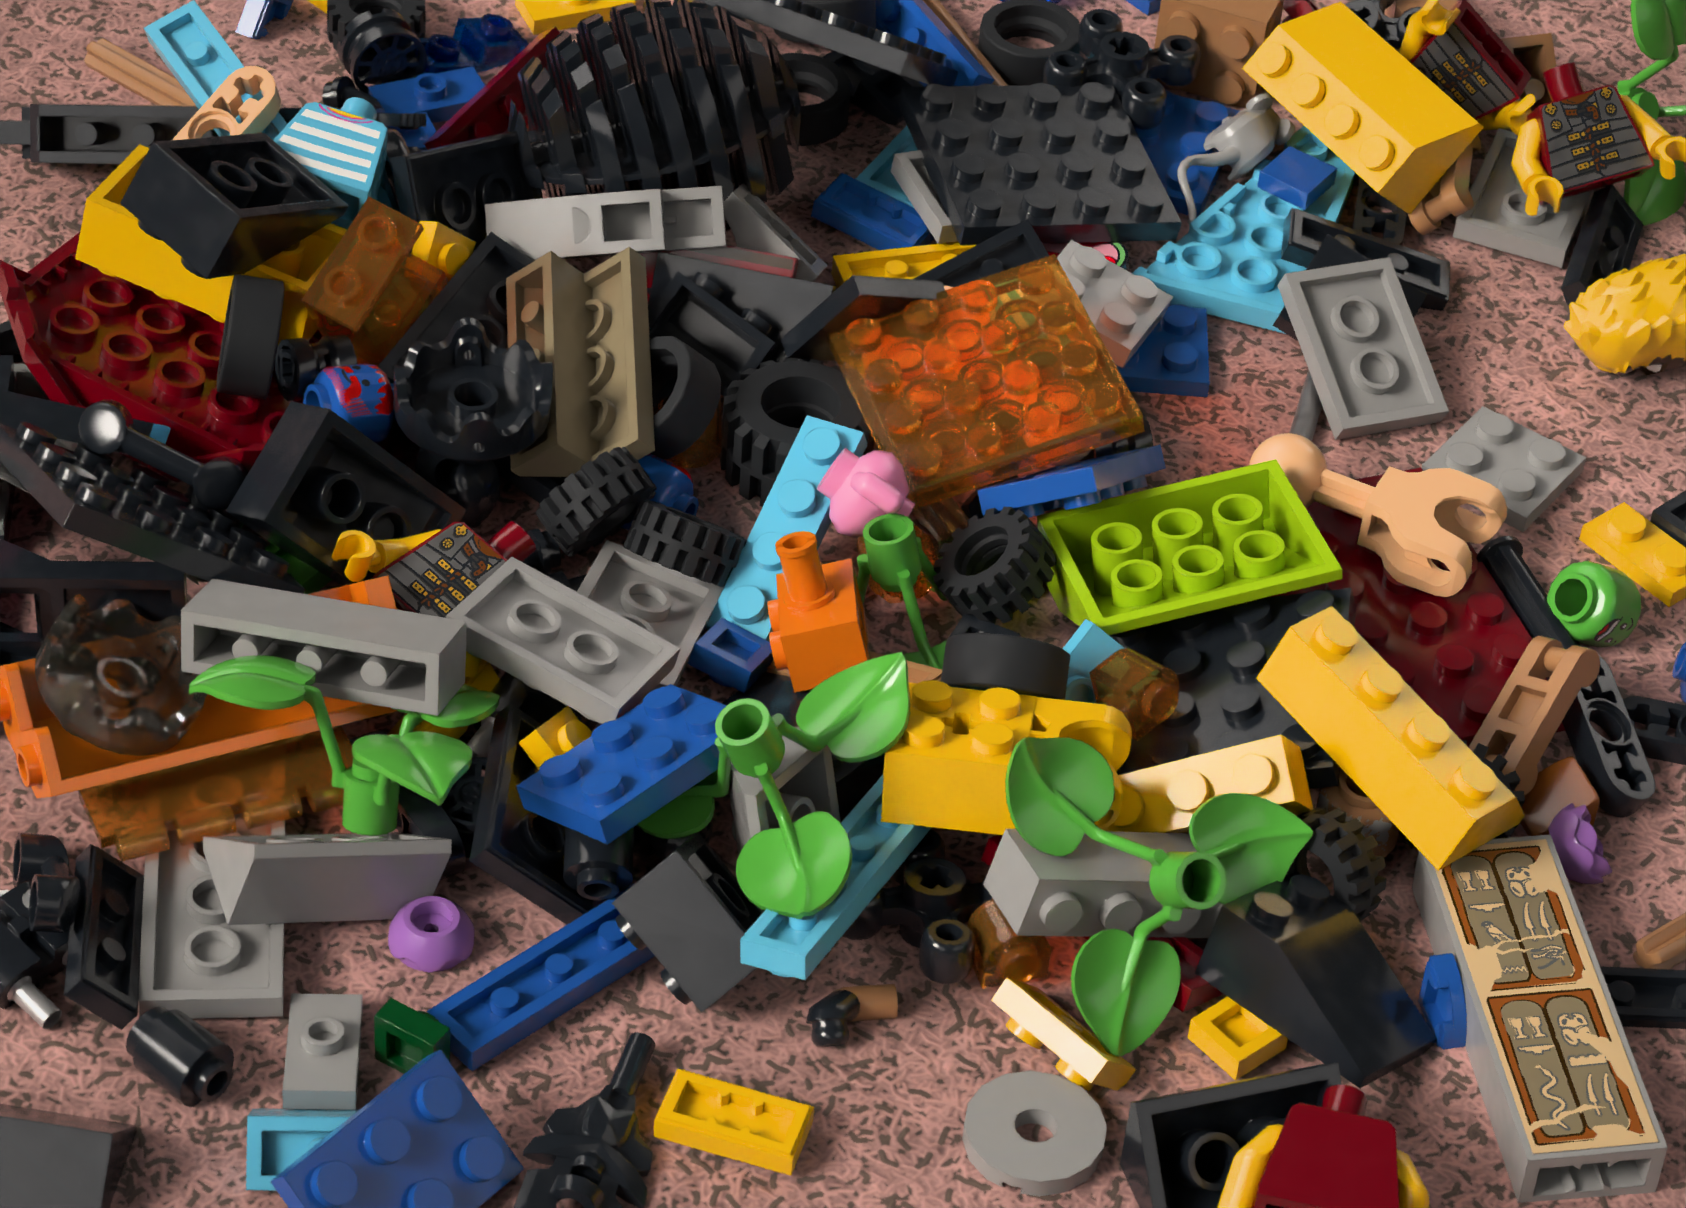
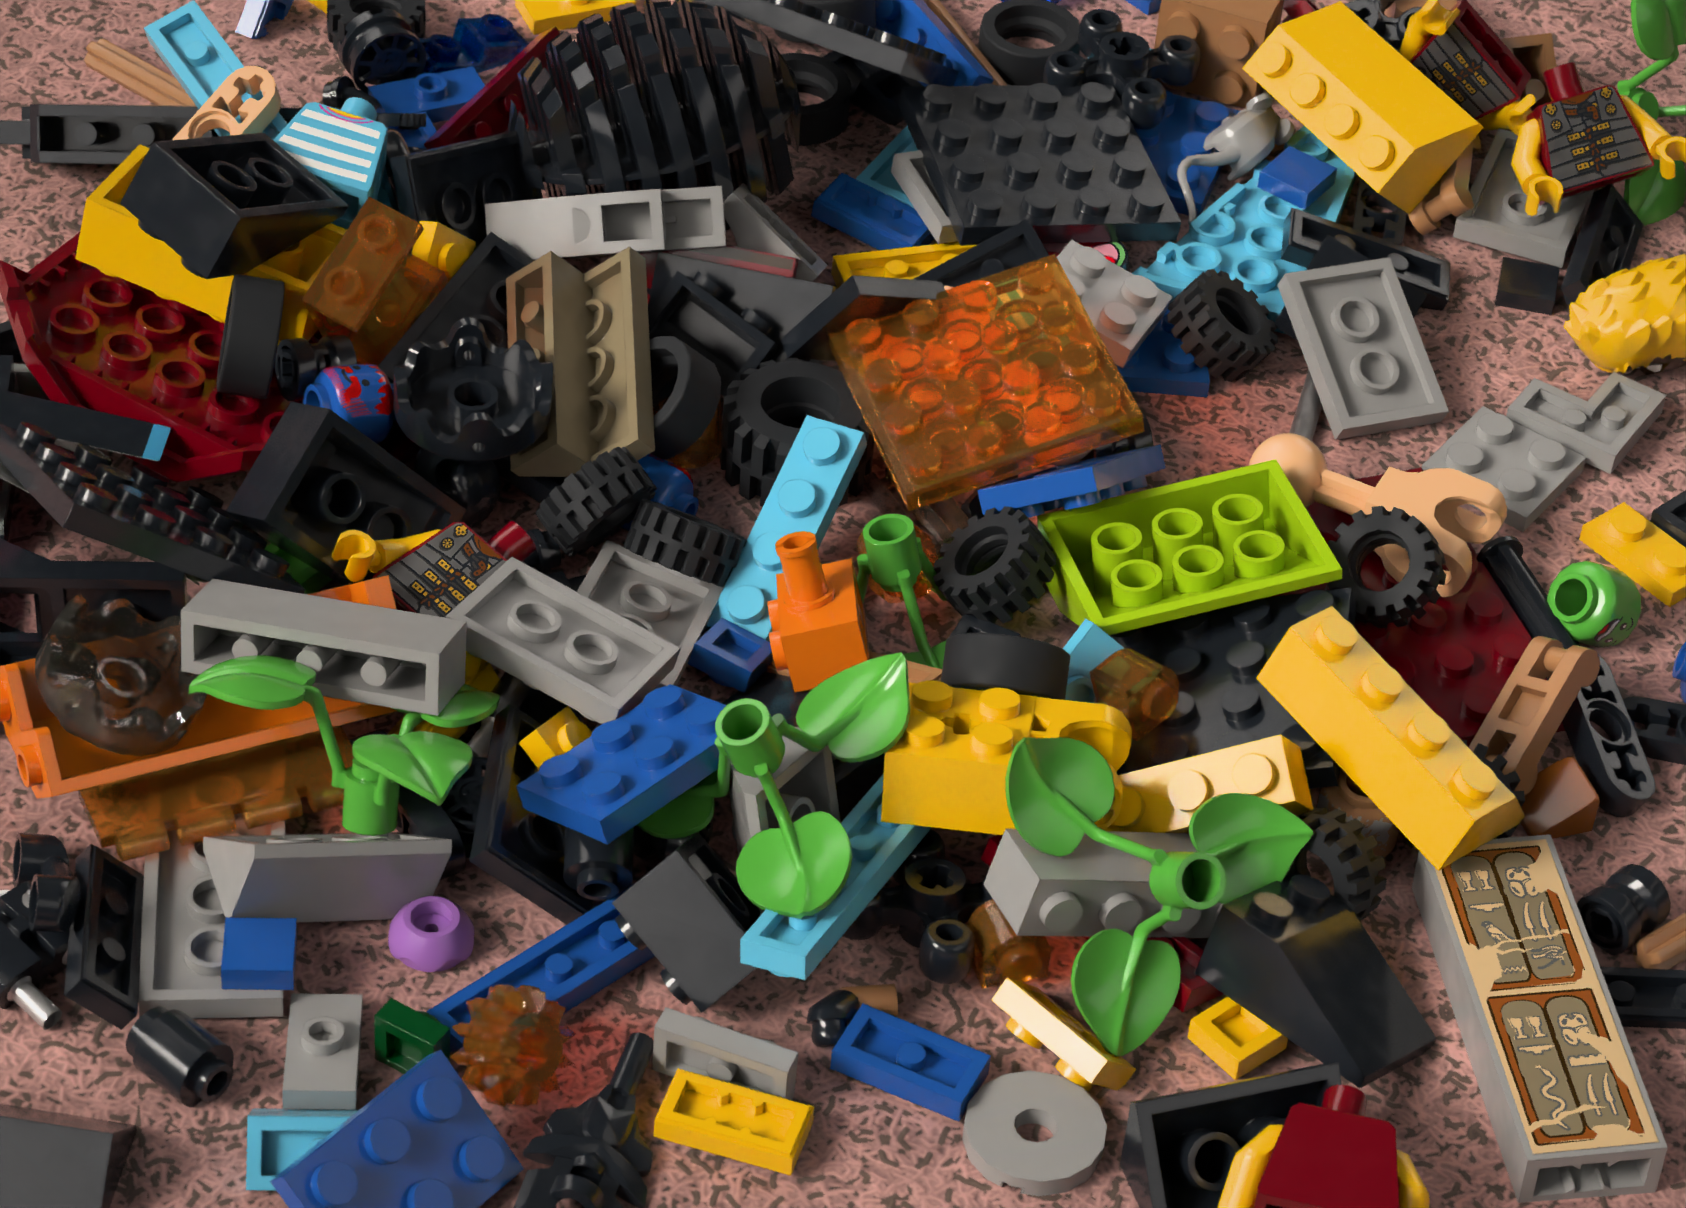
(109, 427): black bar -> none
(259, 953): none -> blue tile
(513, 1045): none -> clear orange gear
(722, 1054): none -> light grey plate
(864, 489): bright pink piece -> none
(910, 1062): none -> blue plate
(1222, 325): none -> black tyre
(1419, 582): none -> black tyre
(1444, 1001): blue tile -> none
(1527, 286): none -> black tile
(1578, 845): medium lavender plate -> none
(1598, 428): none -> light grey plate
(1623, 909): none -> black wheel

